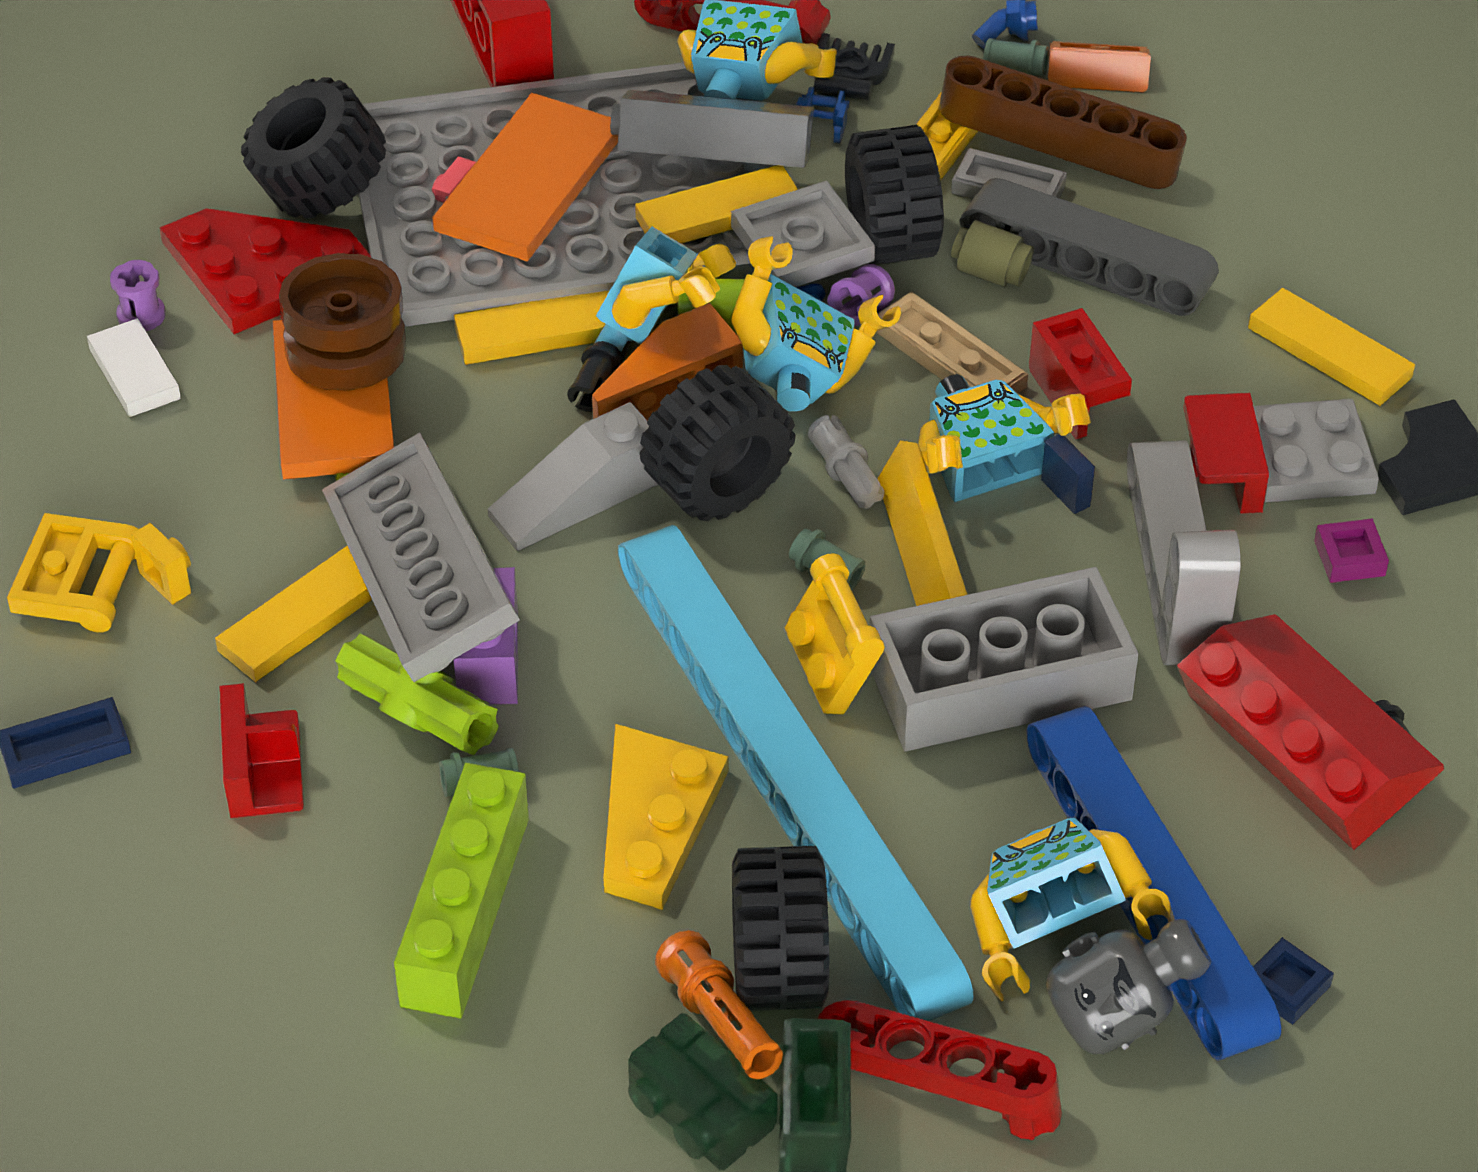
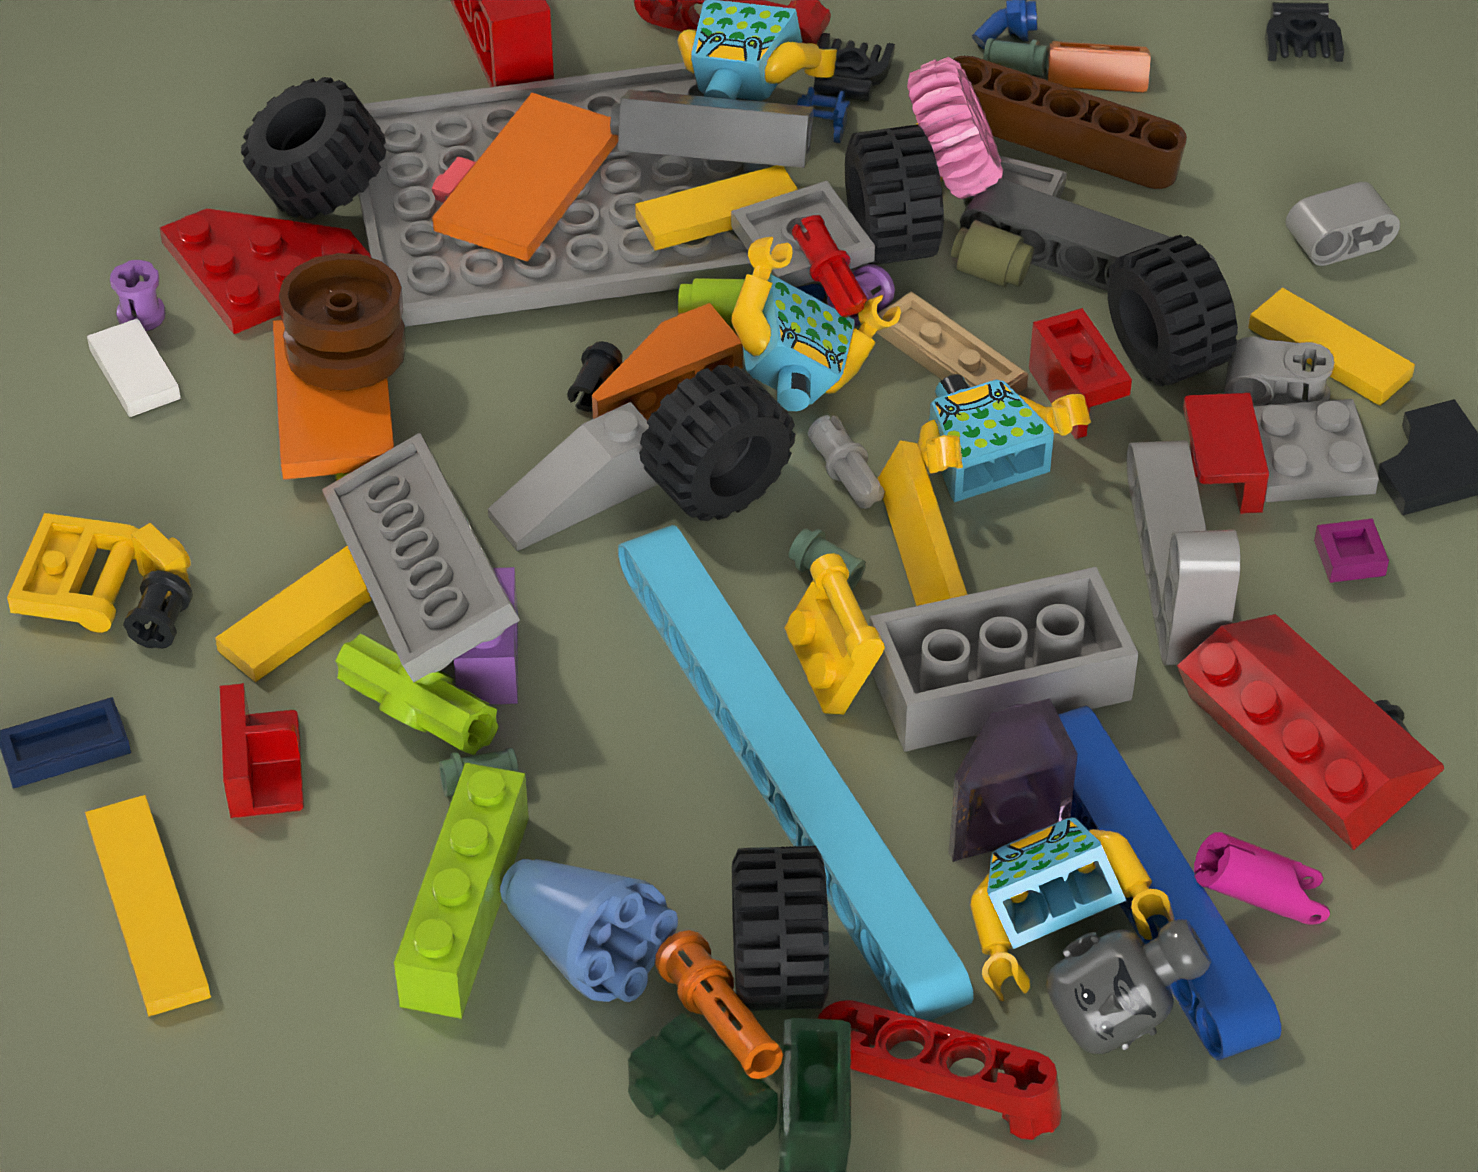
(147, 906): none -> yellow tile
(157, 609): none -> black bush
(529, 327): yellow tile -> none
(591, 924): none -> medium blue cone
(652, 280): torso -> none
(656, 812): yellow wing -> none
(830, 266): none -> red axle
(955, 127): none -> bright pink gear
(1012, 780): none -> clear purple slope
(1067, 473): dark blue tile -> none
(1172, 310): none -> black tyre
(1259, 878): none -> dark pink piece
(1277, 372): none -> light grey piece
(1292, 979): dark blue tile -> none
(1302, 27): none -> black piece
(1342, 223): none -> light grey beam

